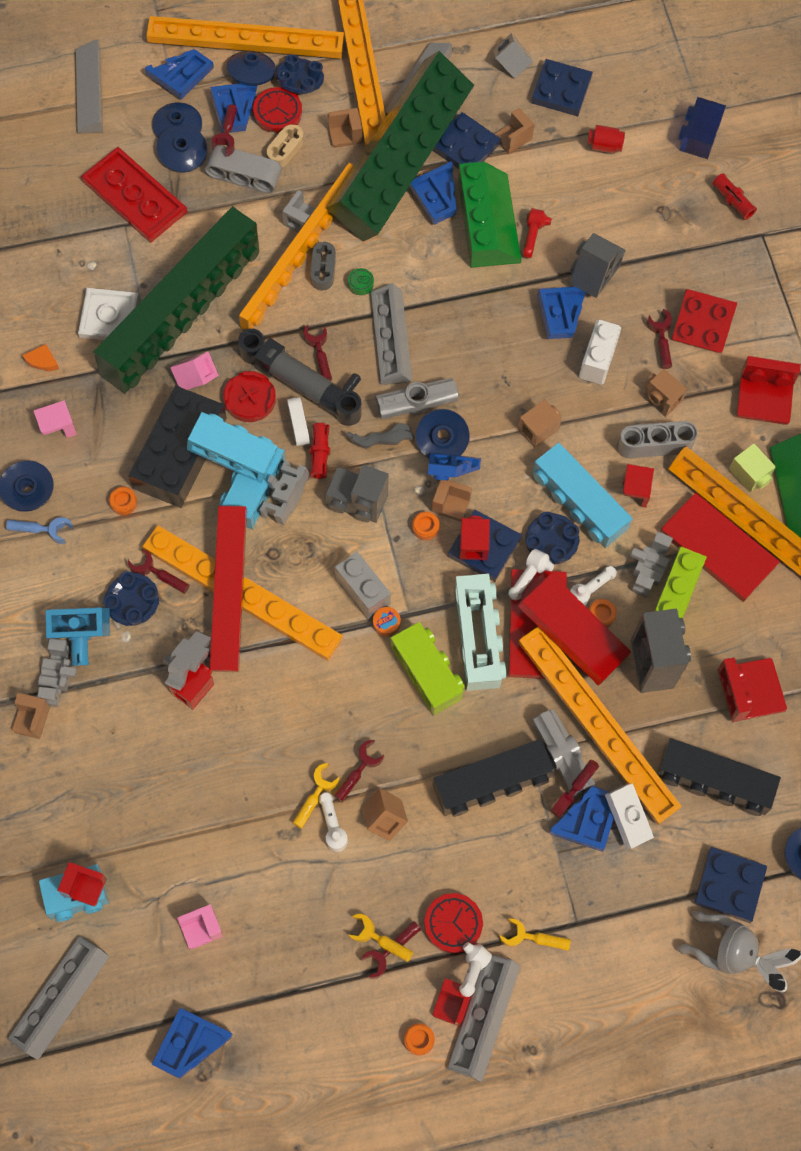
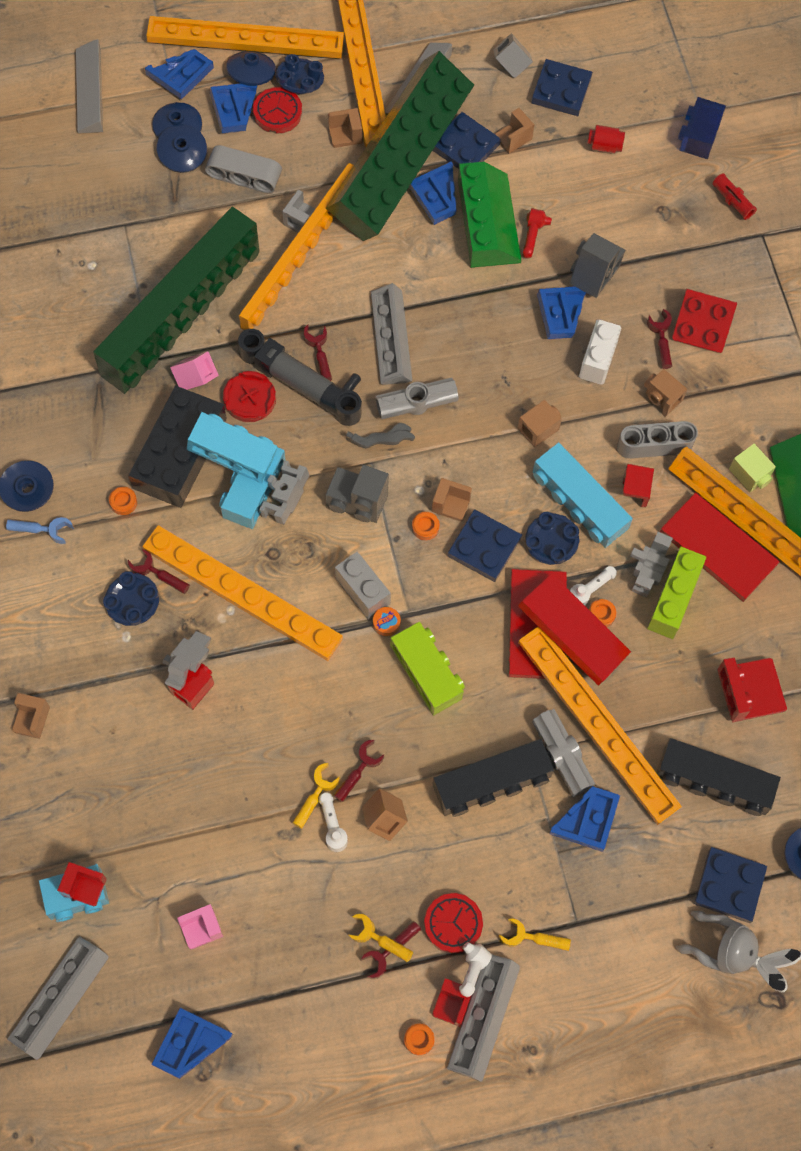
(41, 359): orange tile -> none
(55, 418): bright pink panel -> none
(55, 672): light grey piece -> none
(78, 627): dark azure brick -> none
(104, 312): white tile -> none
(134, 194): red tile -> none
(225, 138): dark red piece -> none
(228, 589): red tile -> none
(288, 148): tan beam -> none
(298, 421): white beam -> none
(319, 451): red pin -> none
(328, 266): dark grey beam -> none
(361, 281): green tile -> none
(432, 423): dark blue dish -> none
(445, 466): blue wing -> none
(474, 538): red brick -> none
(476, 588): light aqua brick -> none
(536, 562): white piece -> none
(577, 785): dark red piece -> none
(629, 816): white plate -> none
(659, 650): dark grey brick -> none
(767, 390): red bracket -> none

